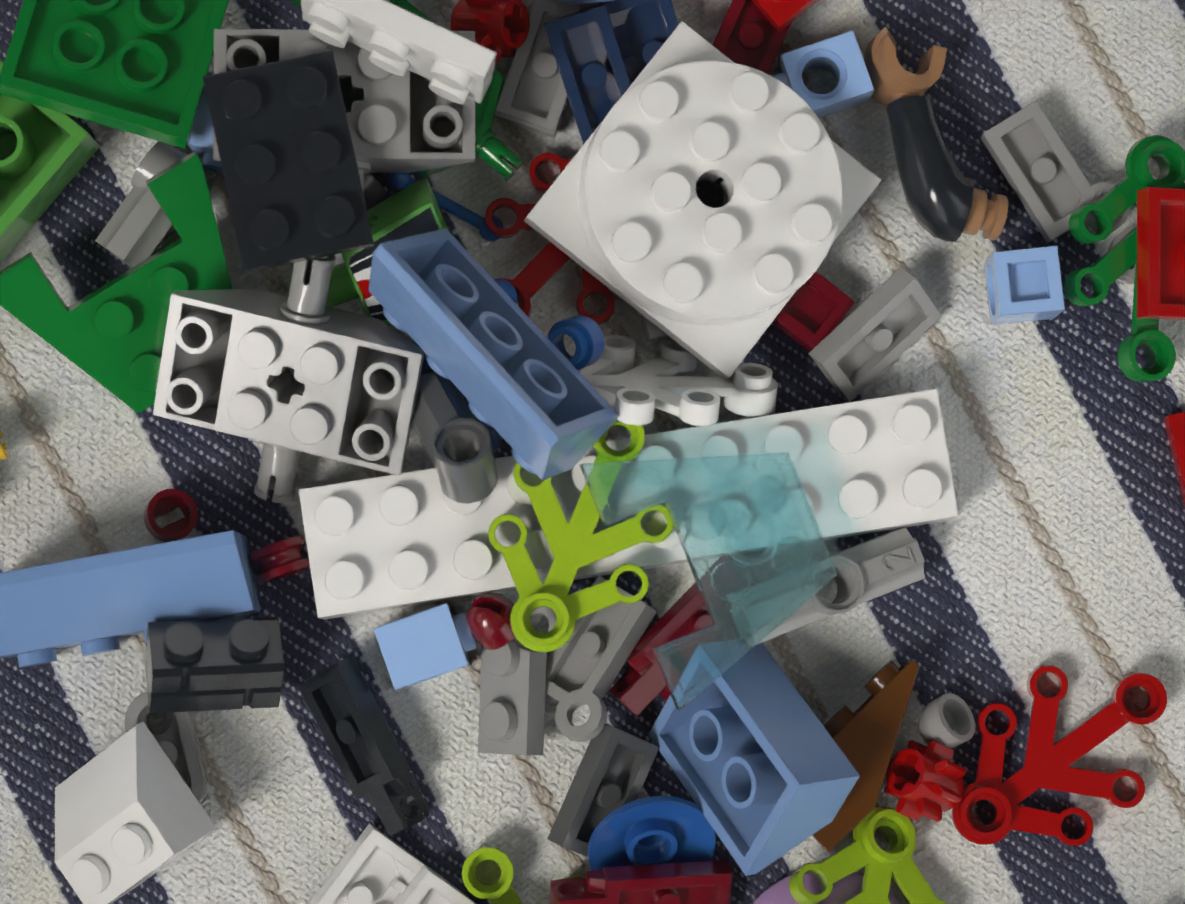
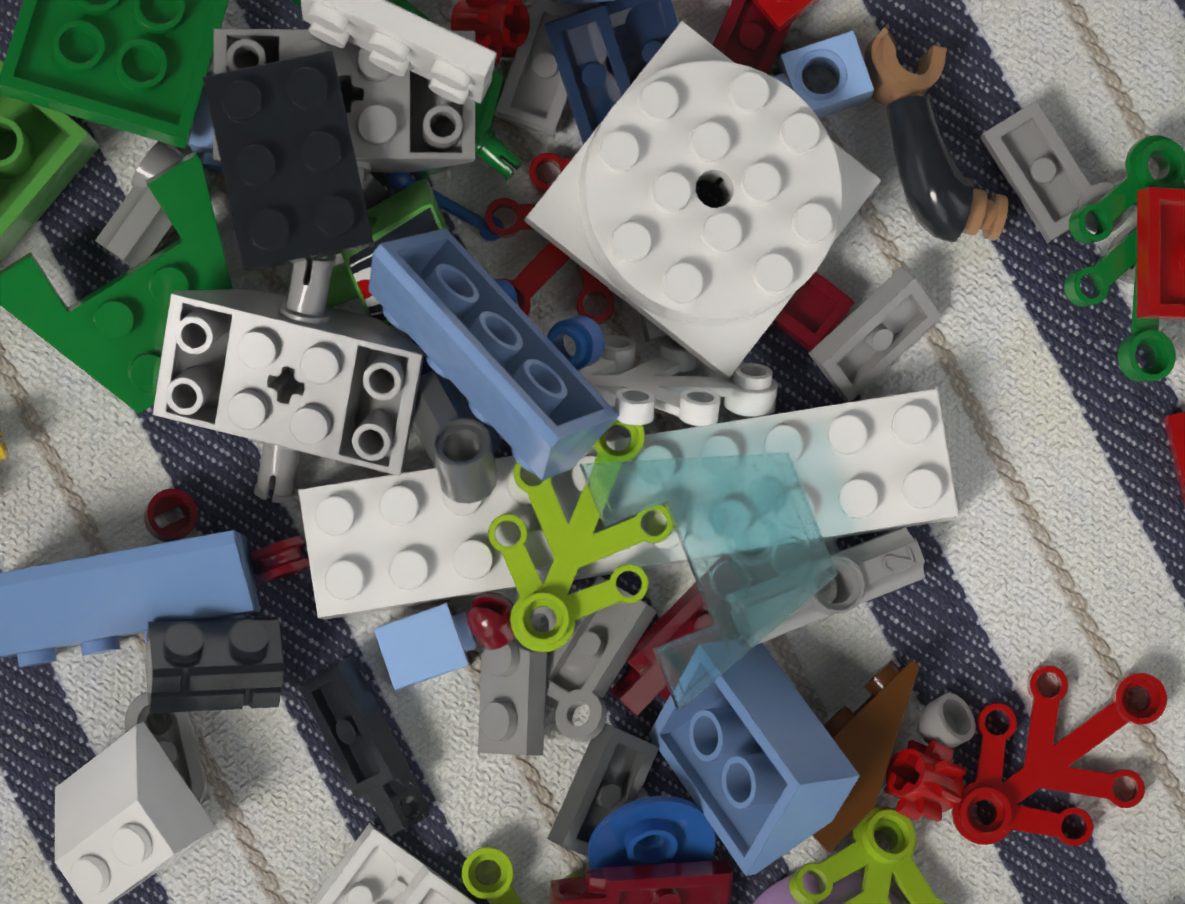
(1024, 285): light blue brick -> none

